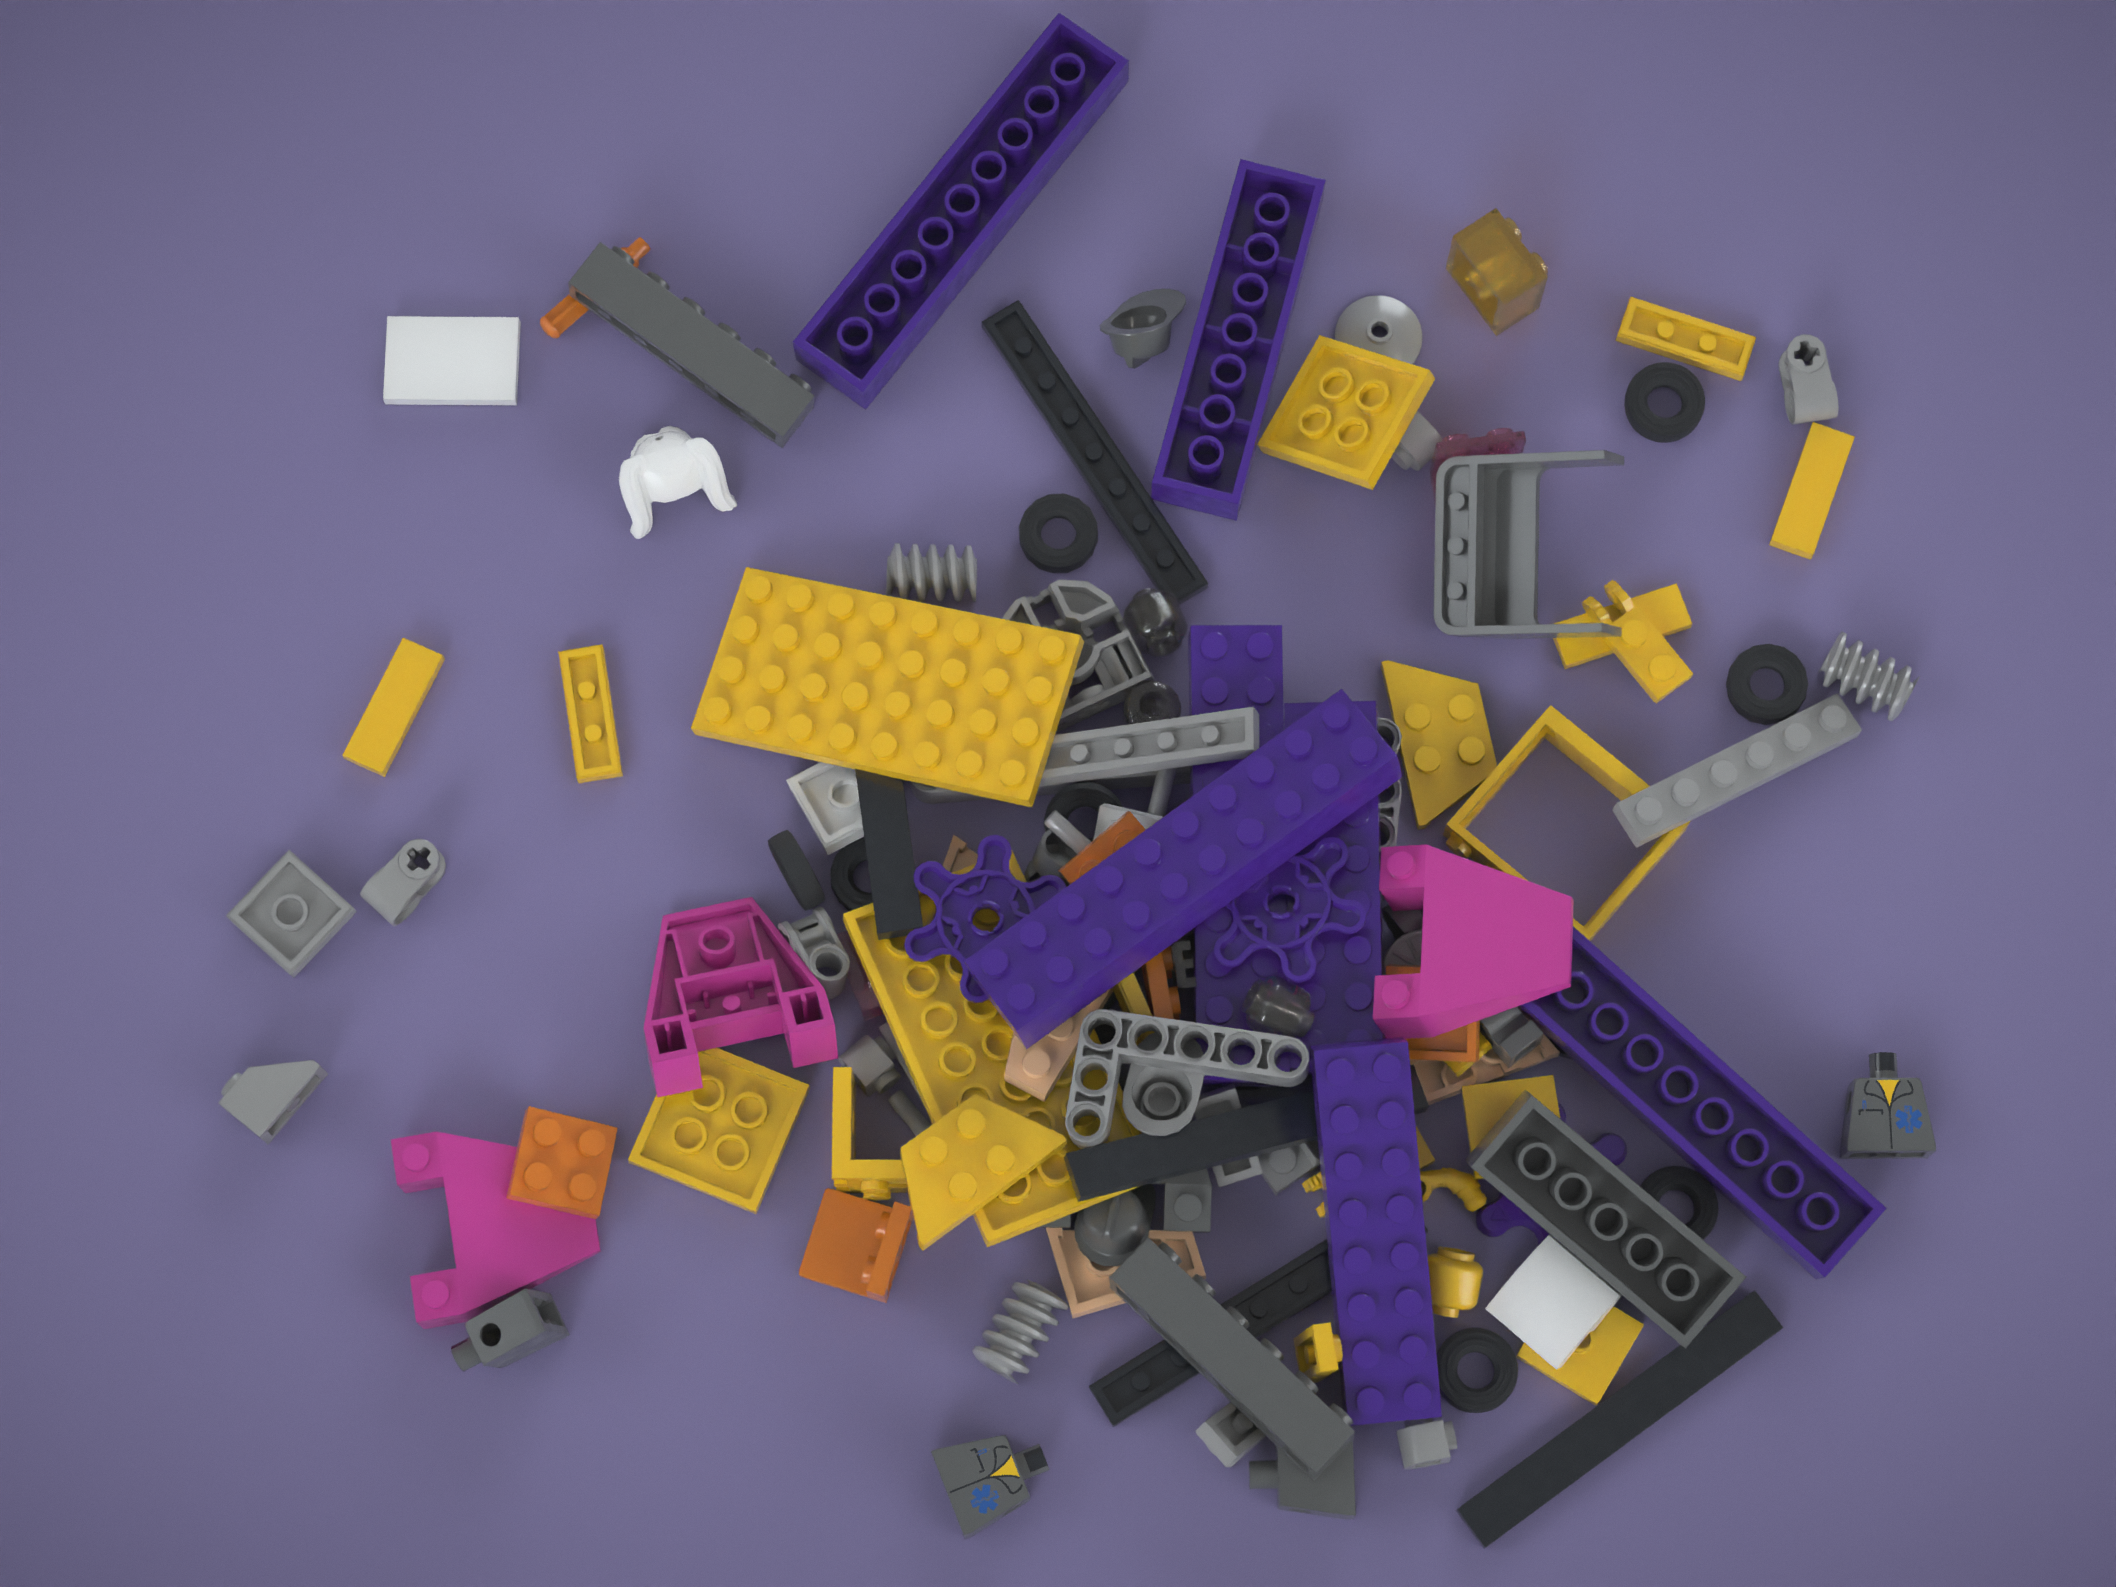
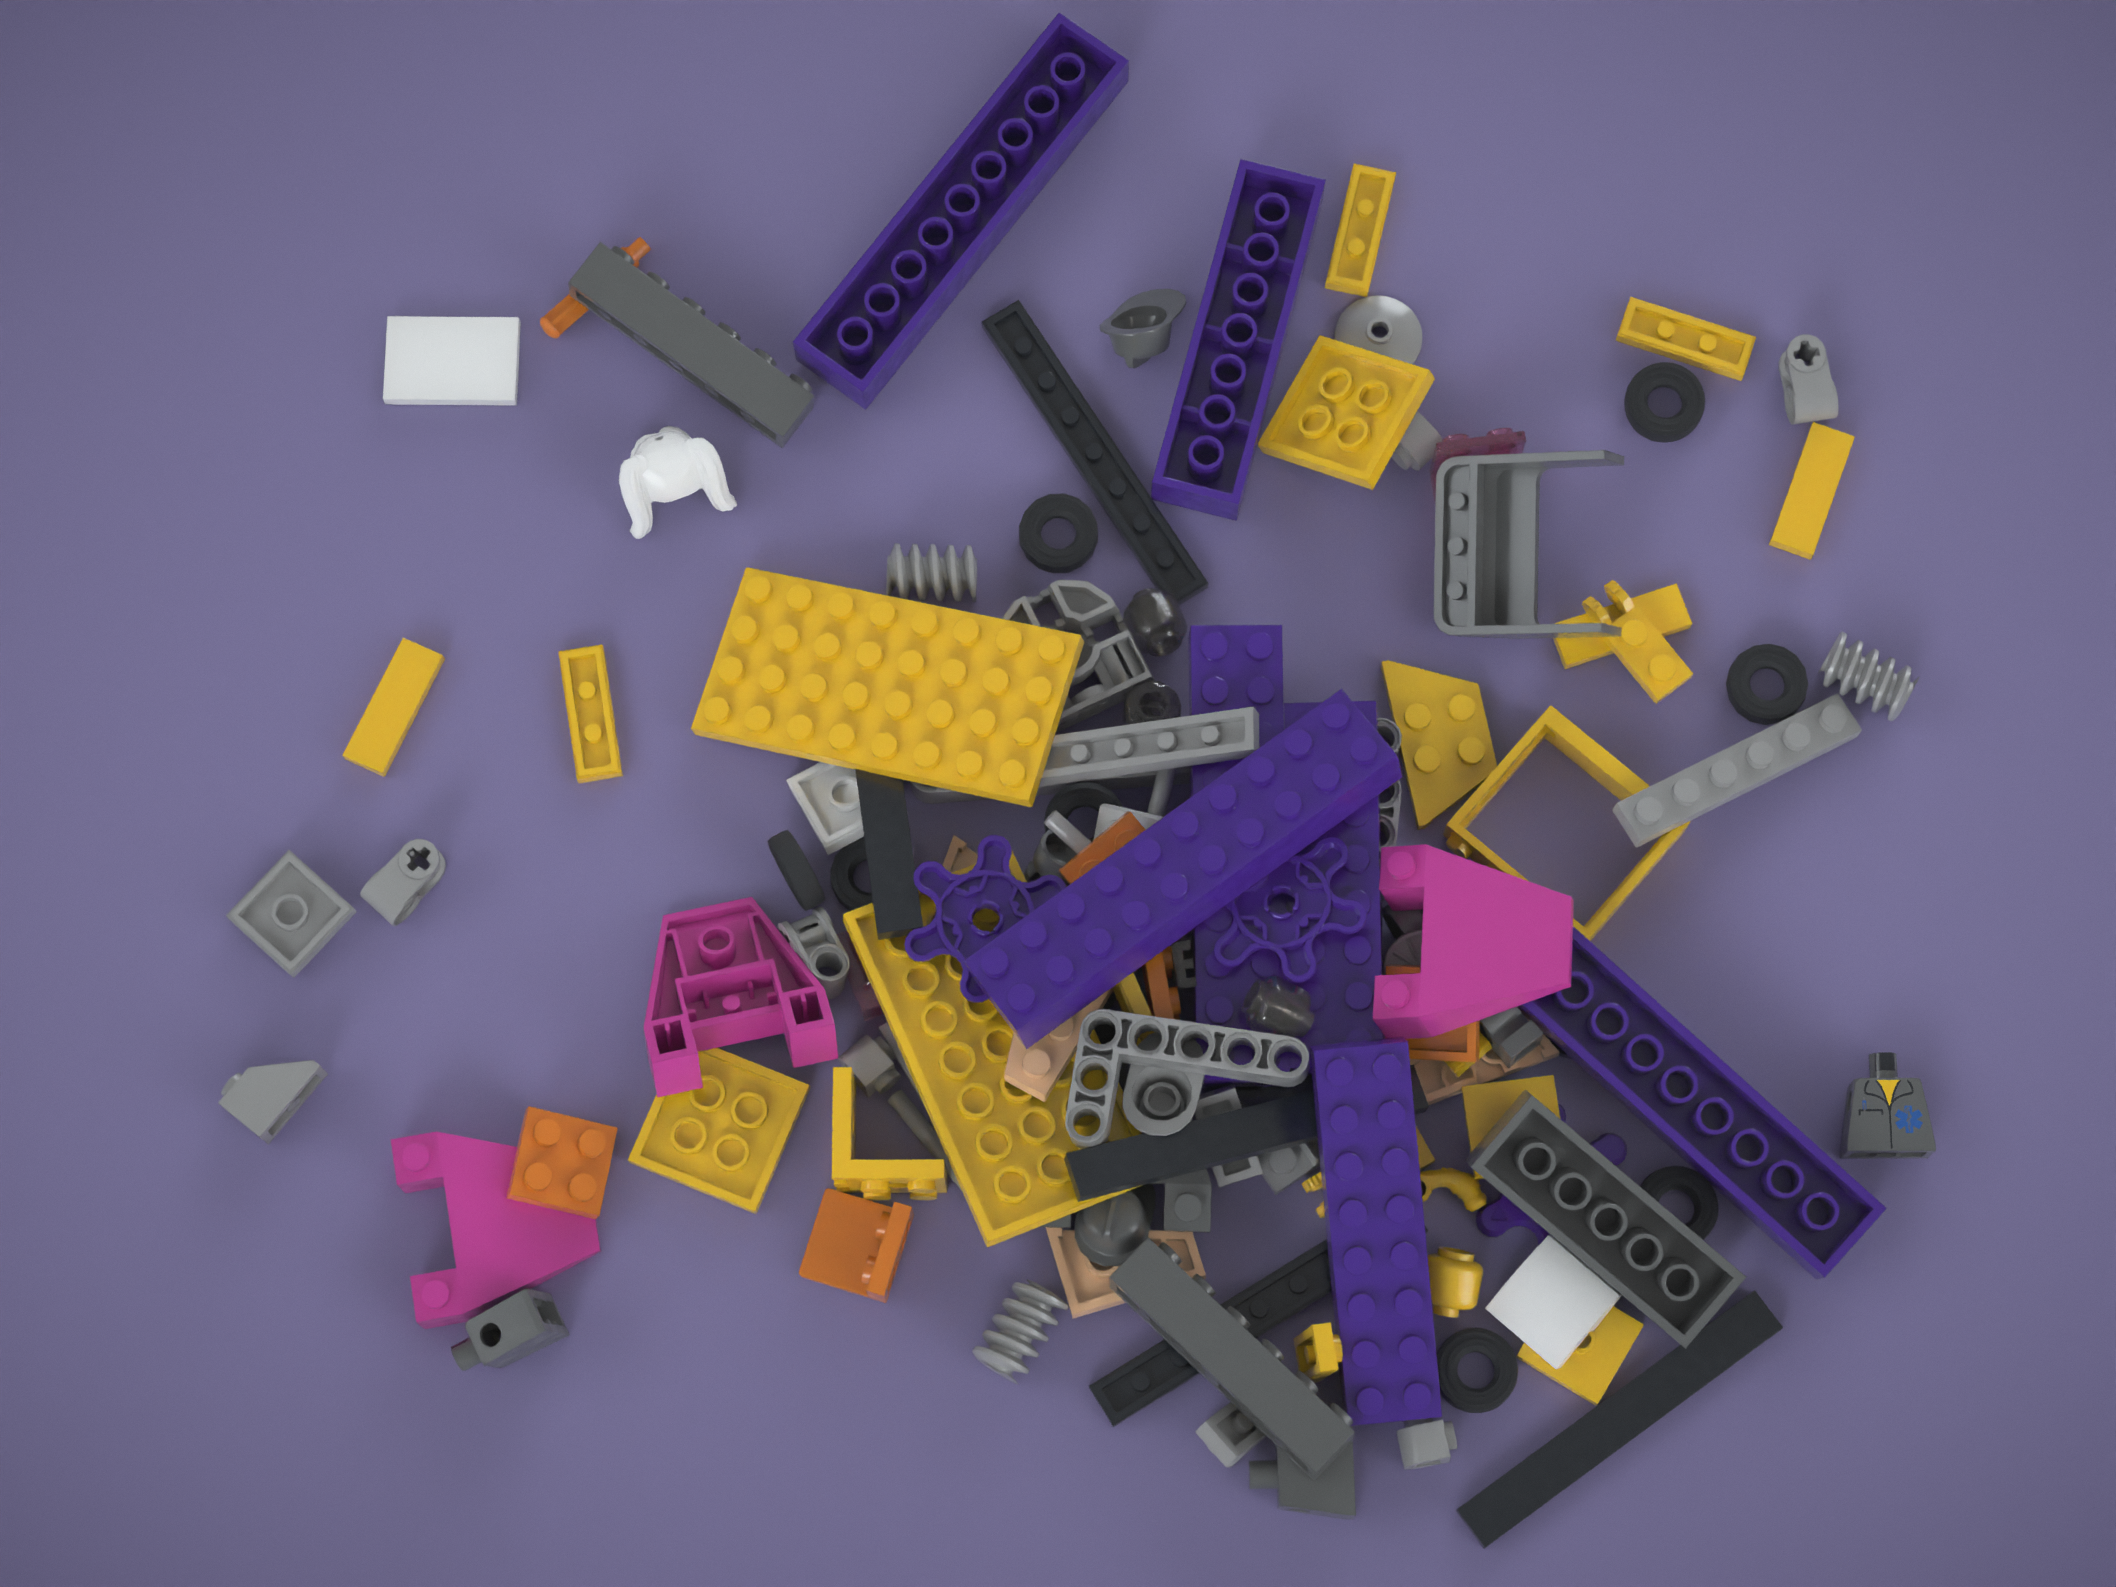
(969, 1162): yellow wing -> none
(987, 1479): dark grey torso -> none
(1360, 230): none -> yellow tile
(1497, 271): clear yellow brick -> none

